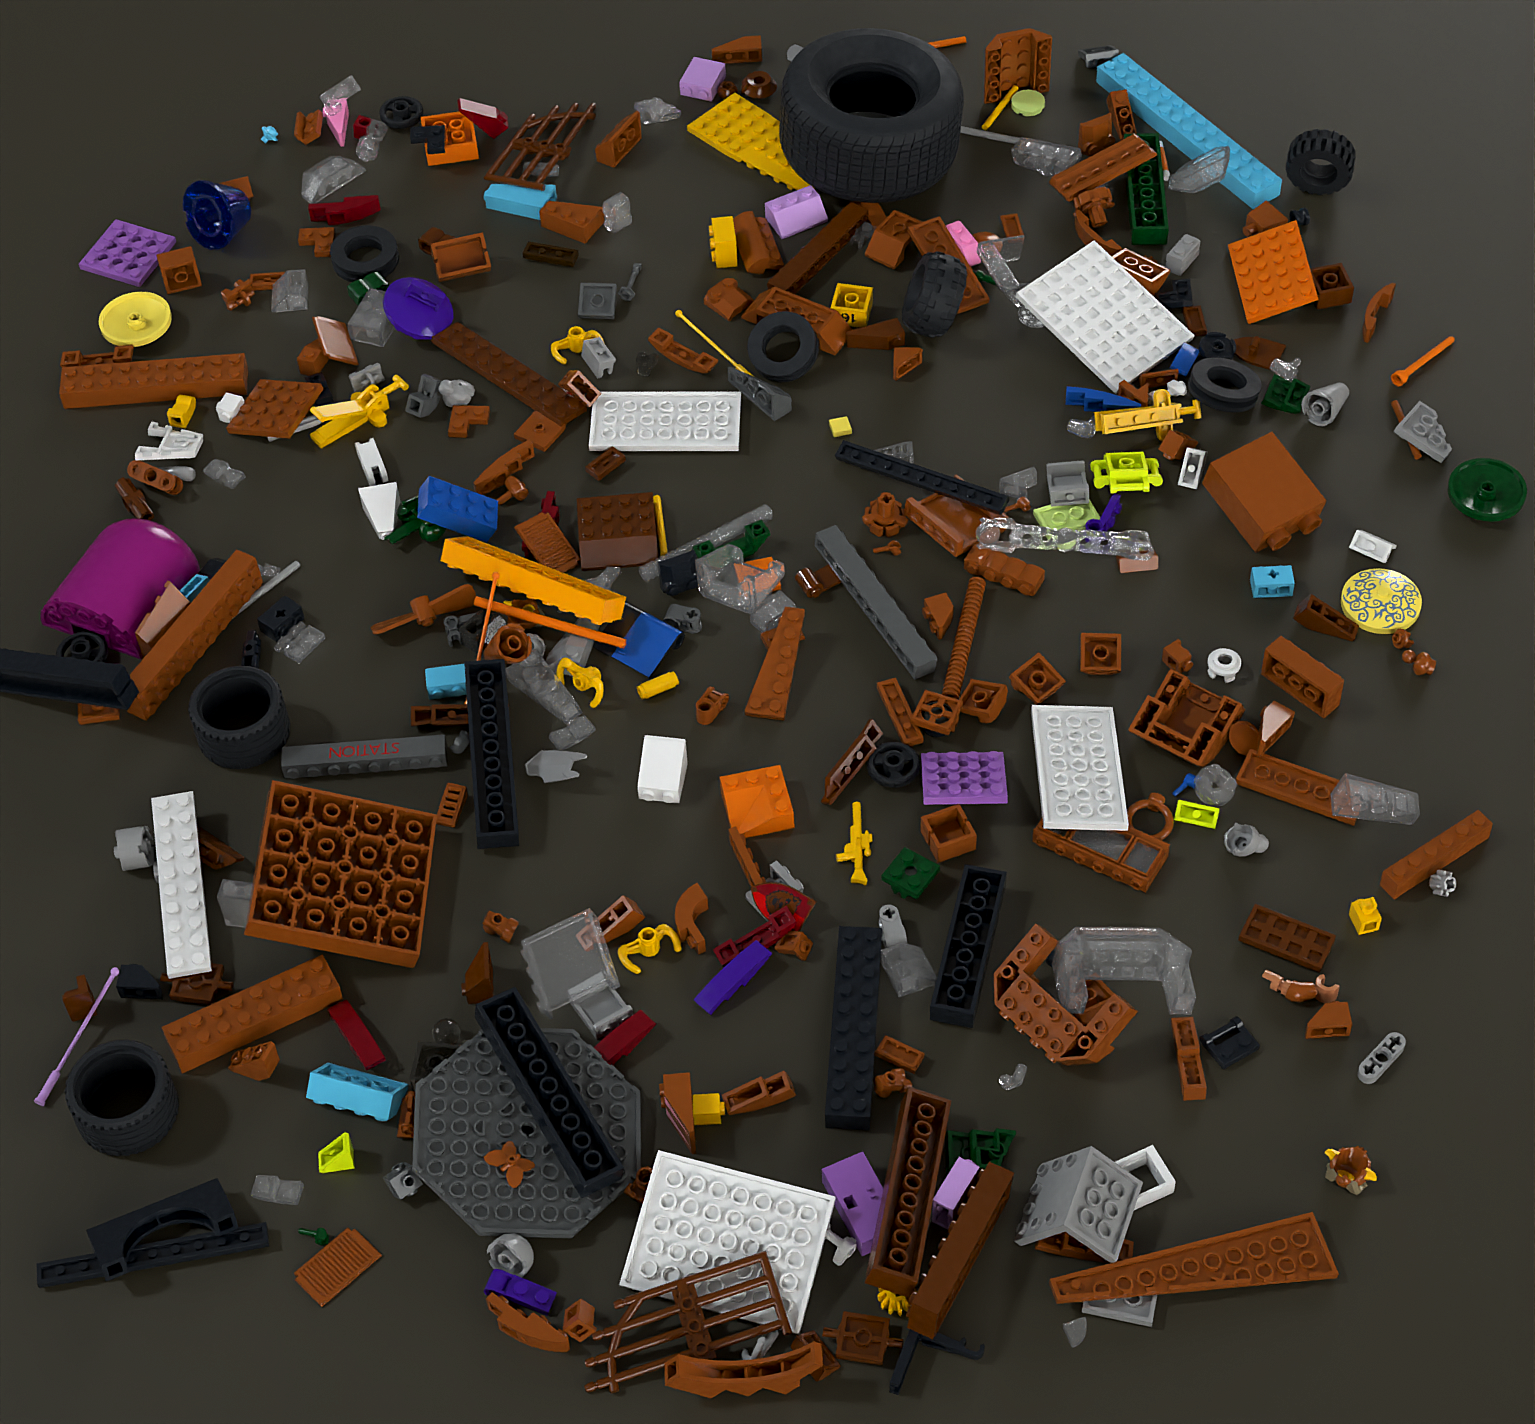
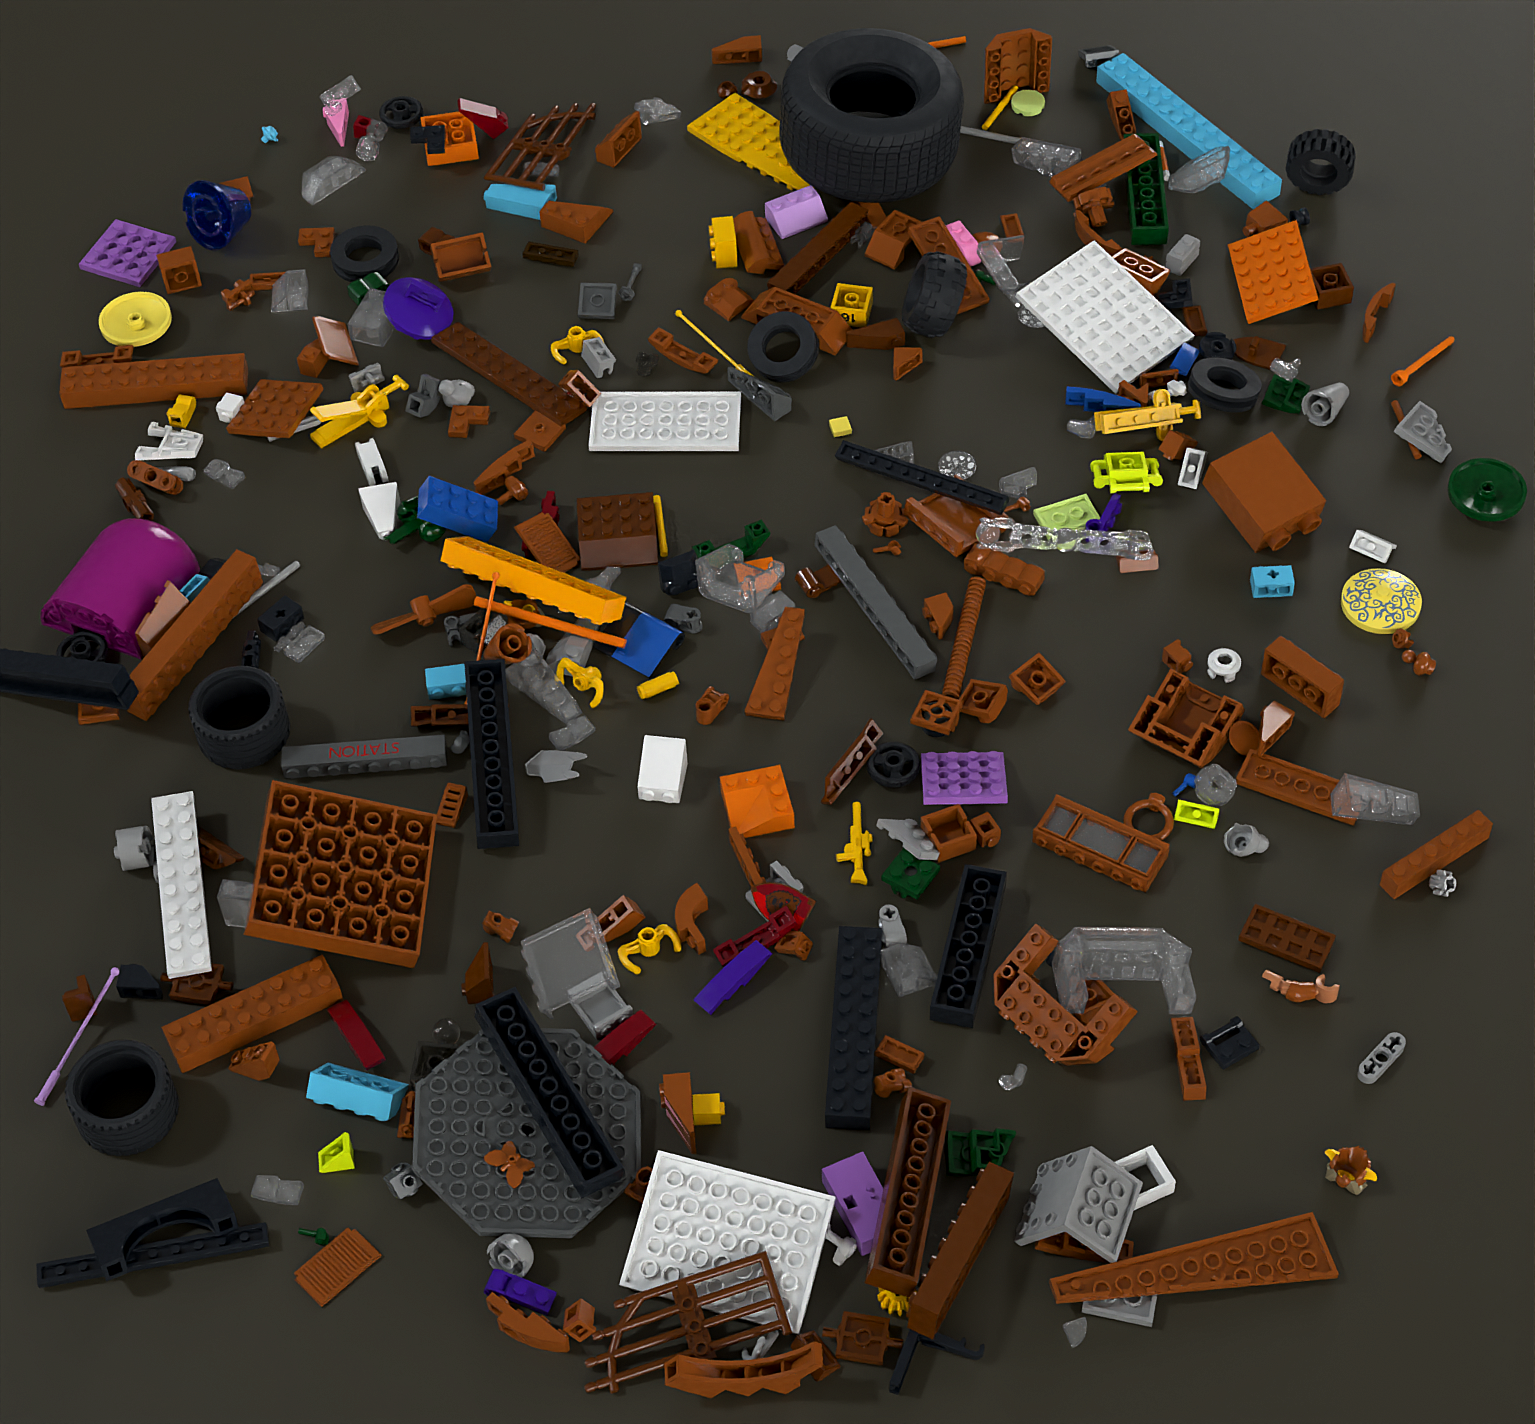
(308, 127): dark orange bracket -> none
(325, 396): black slope -> none
(344, 212): dark red slope -> none
(605, 463): reddish brown plate -> none
(617, 212): clear brick -> none
(702, 79): lavender brick -> none
(716, 537): clear piece -> none
(759, 1094): dark orange slope -> none
(899, 712): dark orange plate -> none
(912, 836): none -> light grey wing
(954, 1192): lavender brick -> none
(957, 463): none -> clear dish
(986, 830): none -> dark orange brick
(1067, 483): light grey panel -> none
(1079, 768): white plate -> none
(1096, 135): dark orange slope -> none
(1100, 653): dark orange slope -> none
(1324, 619): reddish brown slope -> none
(1330, 1021): dark orange slope -> none
(1365, 915): yellow brick -> none

